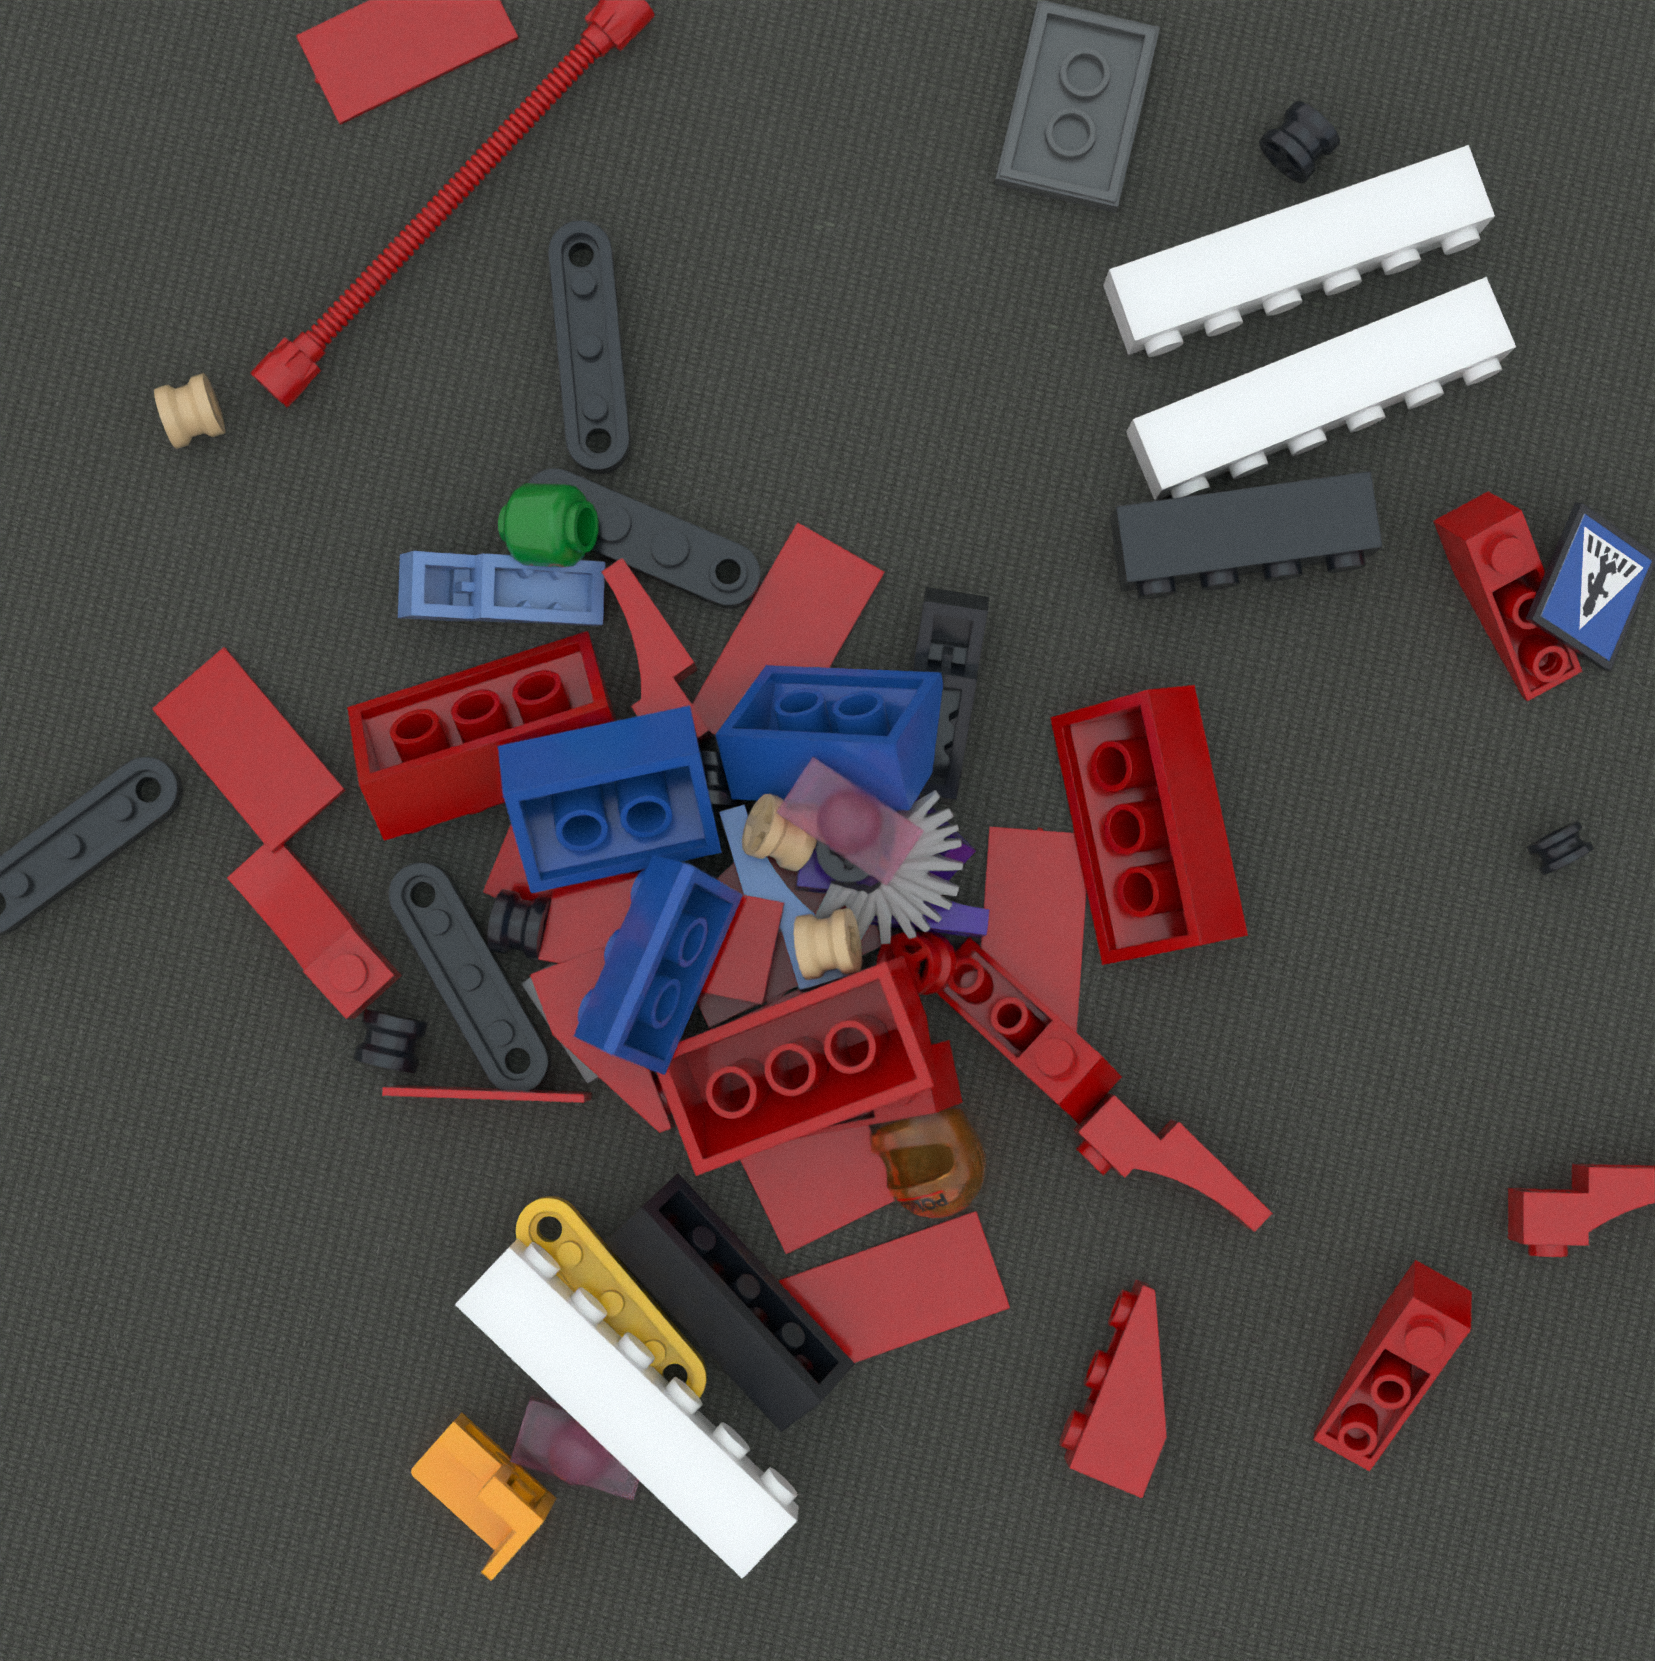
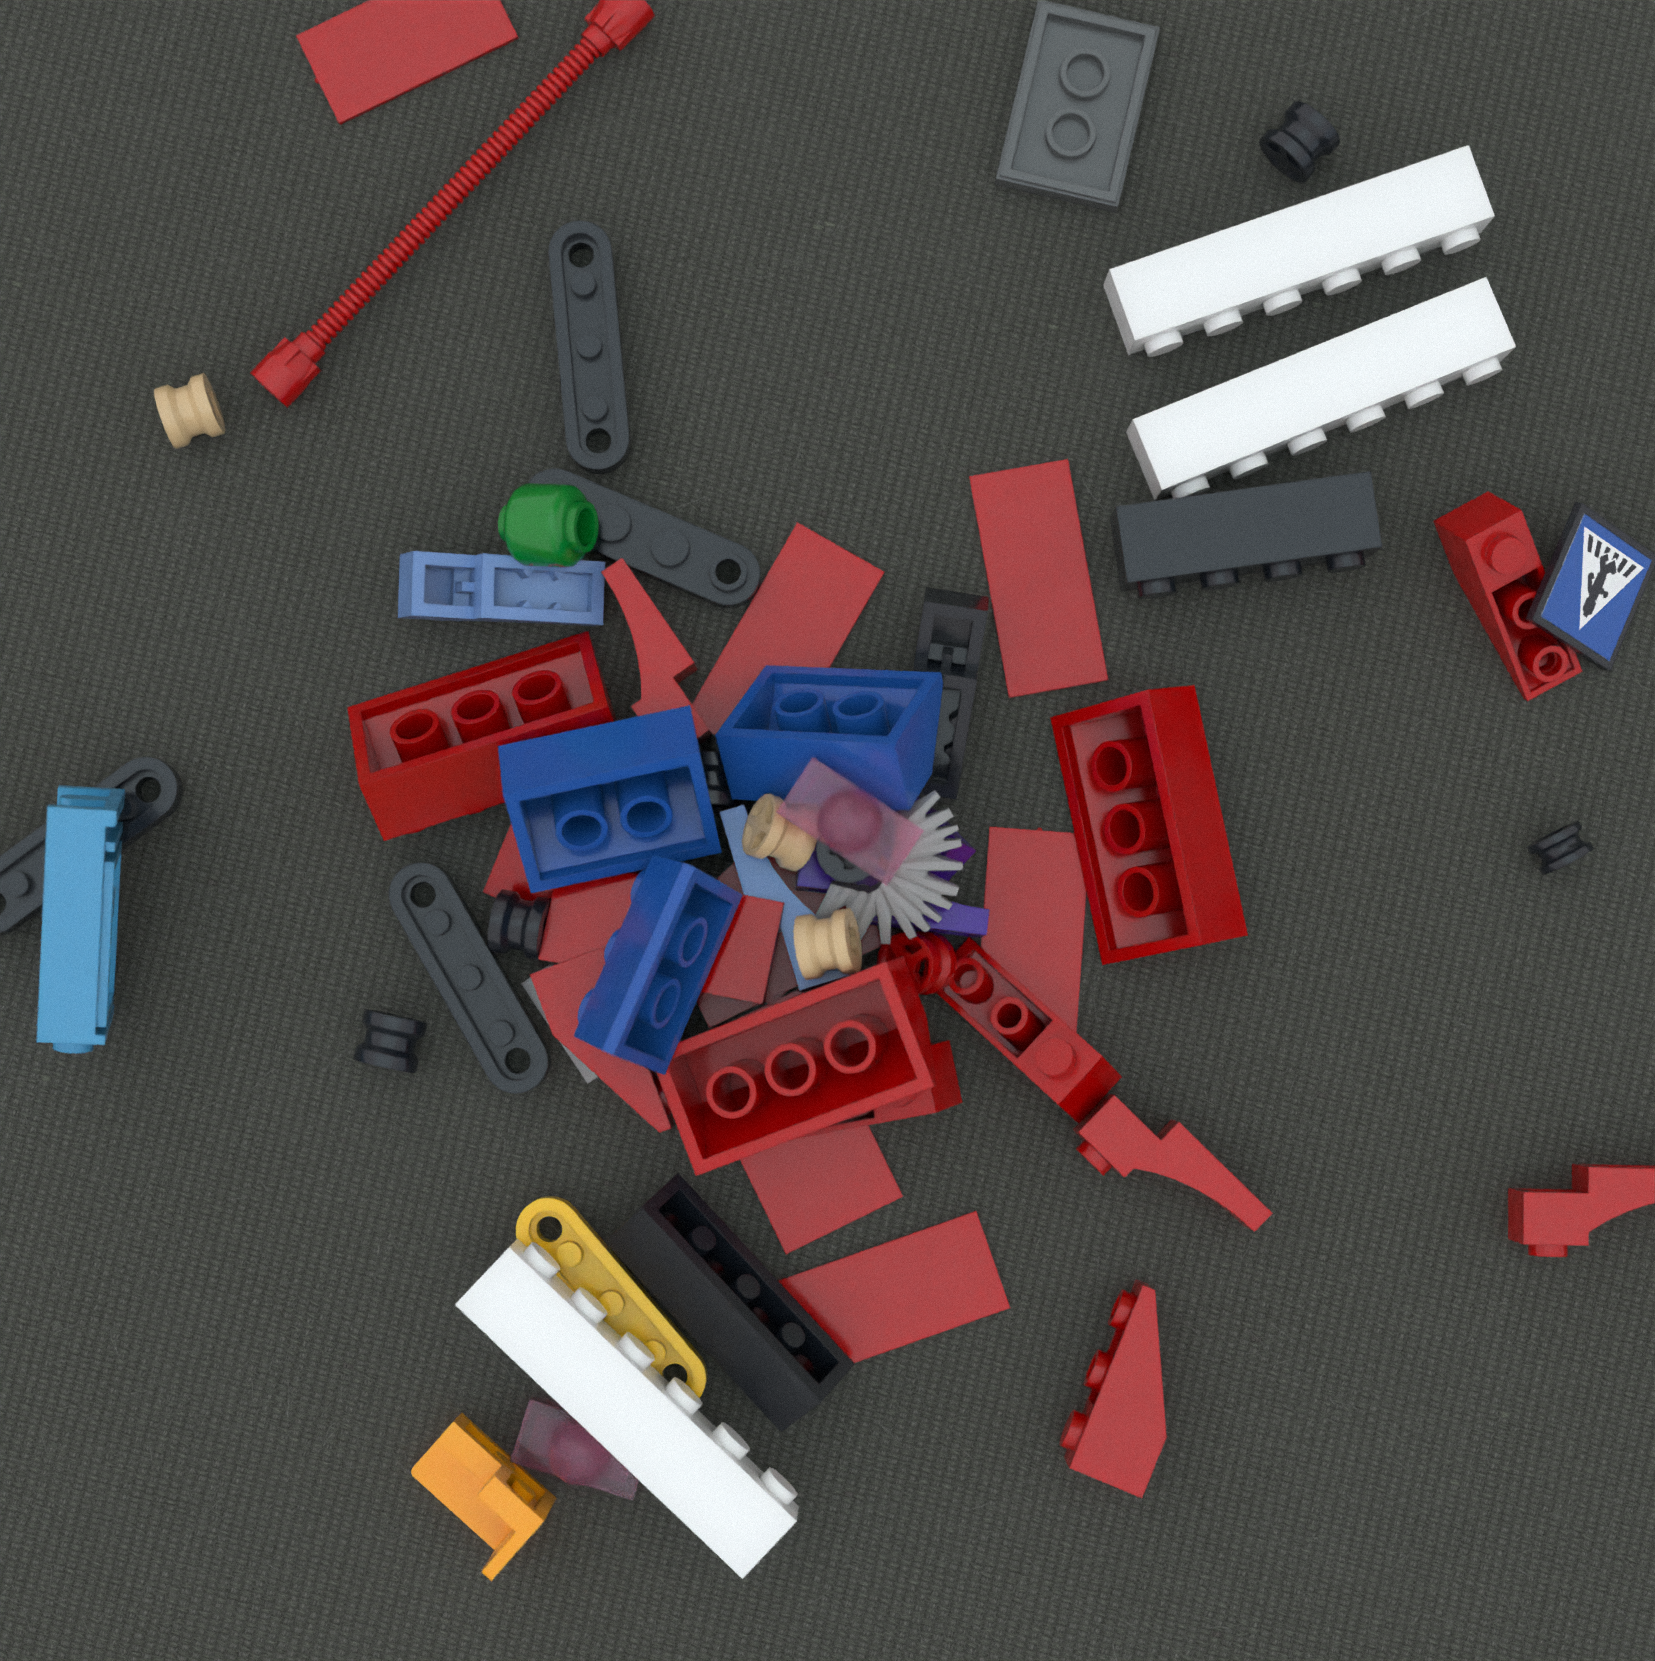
(80, 918): none -> dark azure door
(248, 749): red piece -> none
(315, 929): red slope -> none
(487, 1093): red piece -> none
(932, 1162): clear orange helmet -> none
(1038, 578): none -> red piece
(1396, 1364): red slope -> none

